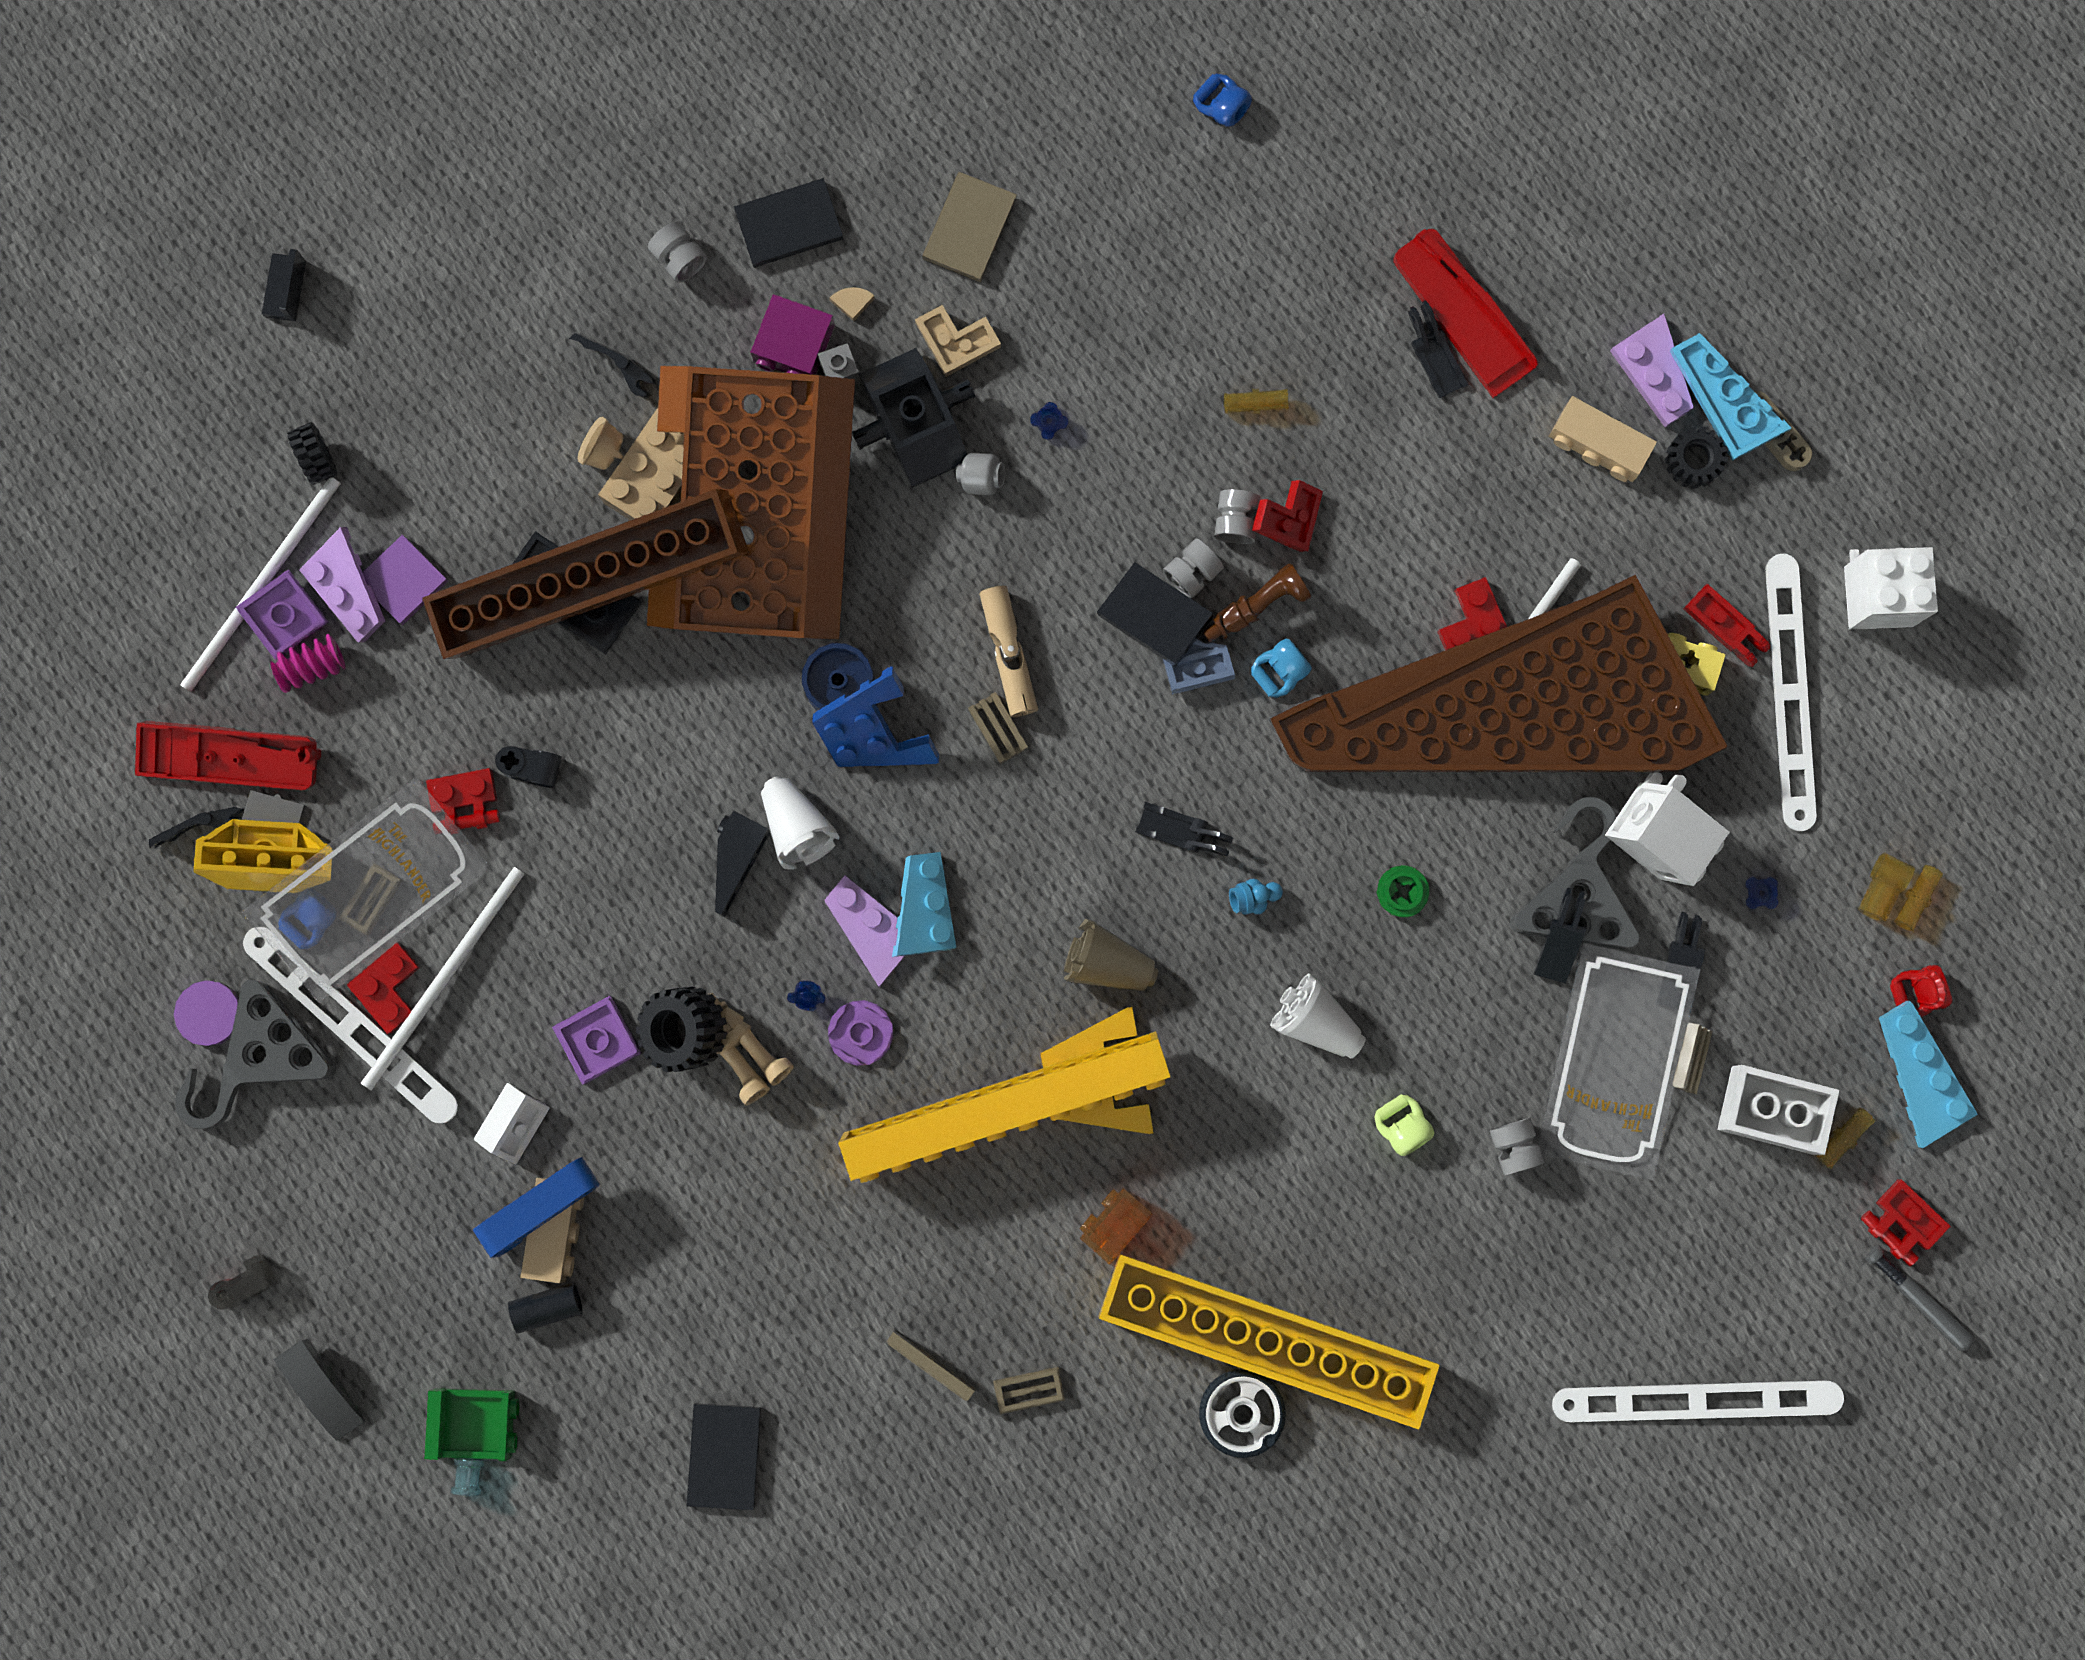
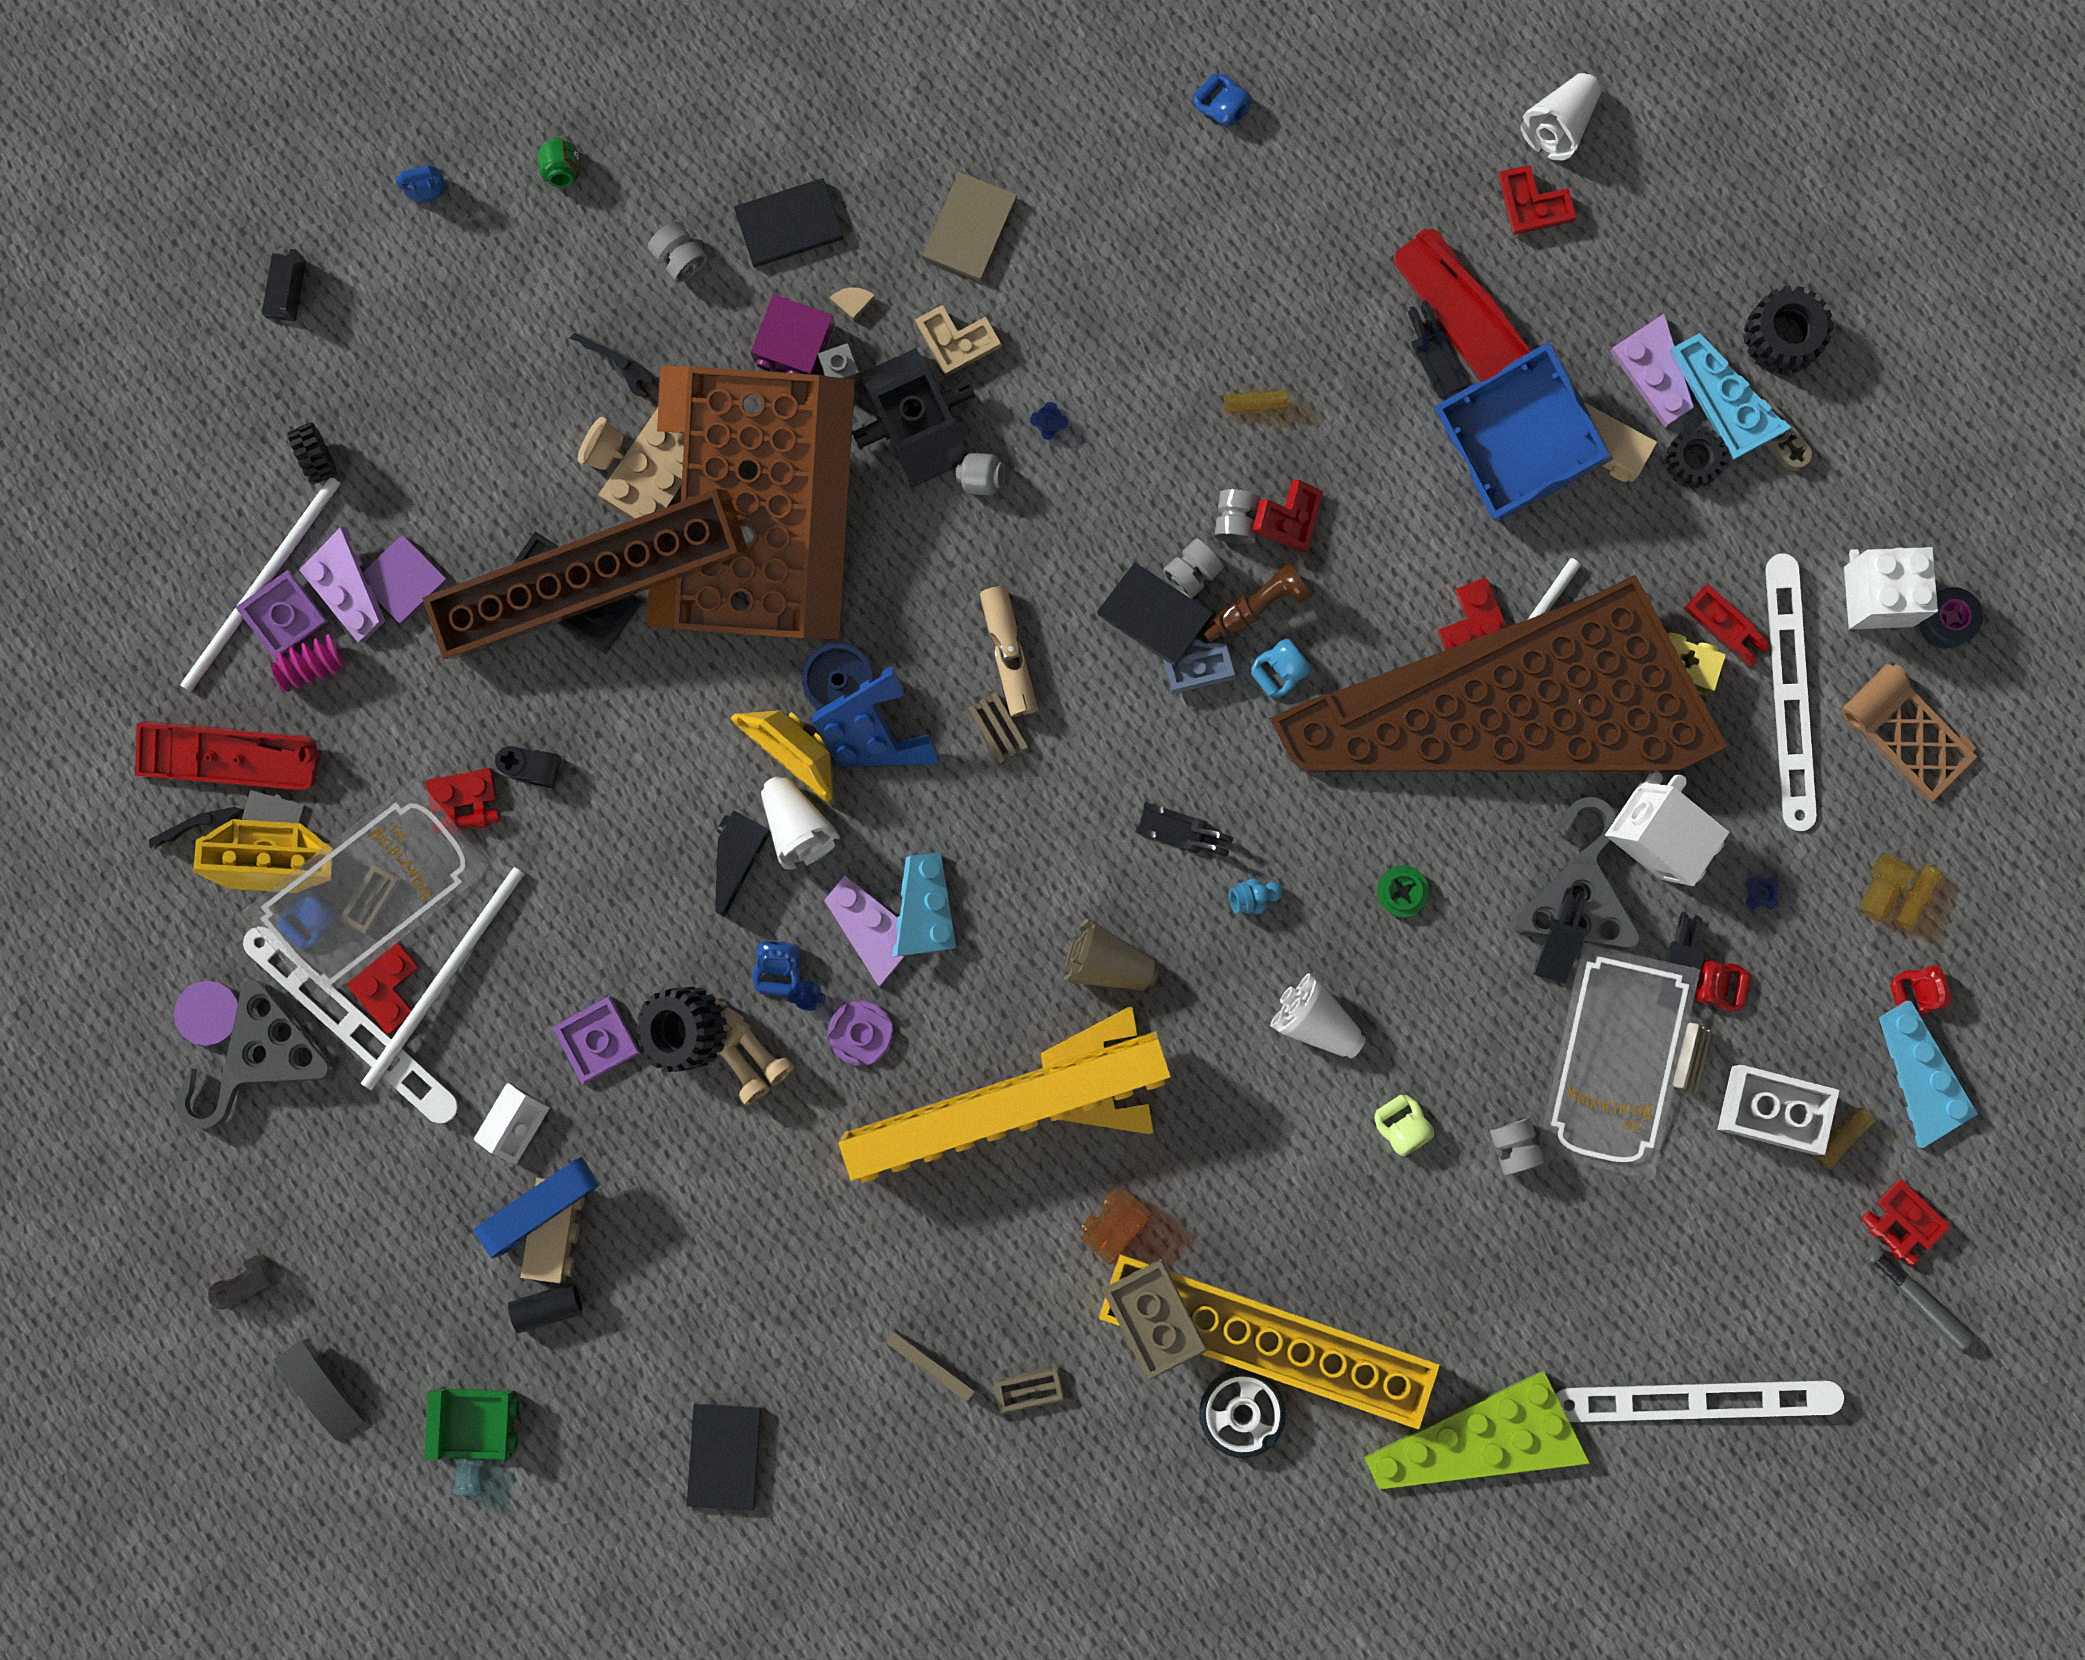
(422, 183): none -> blue piece
(559, 162): none -> green head
(776, 959): none -> blue piece
(791, 747): none -> yellow wedge
(1154, 1319): none -> dark tan tile
(1498, 1435): none -> lime wing
(1524, 432): none -> blue tile
(1531, 210): none -> red plate
(1562, 117): none -> white cone
(1714, 985): none -> red piece
(1805, 312): none -> black tyre
(1881, 699): none -> medium nougat piece
(1962, 617): none -> black wheel

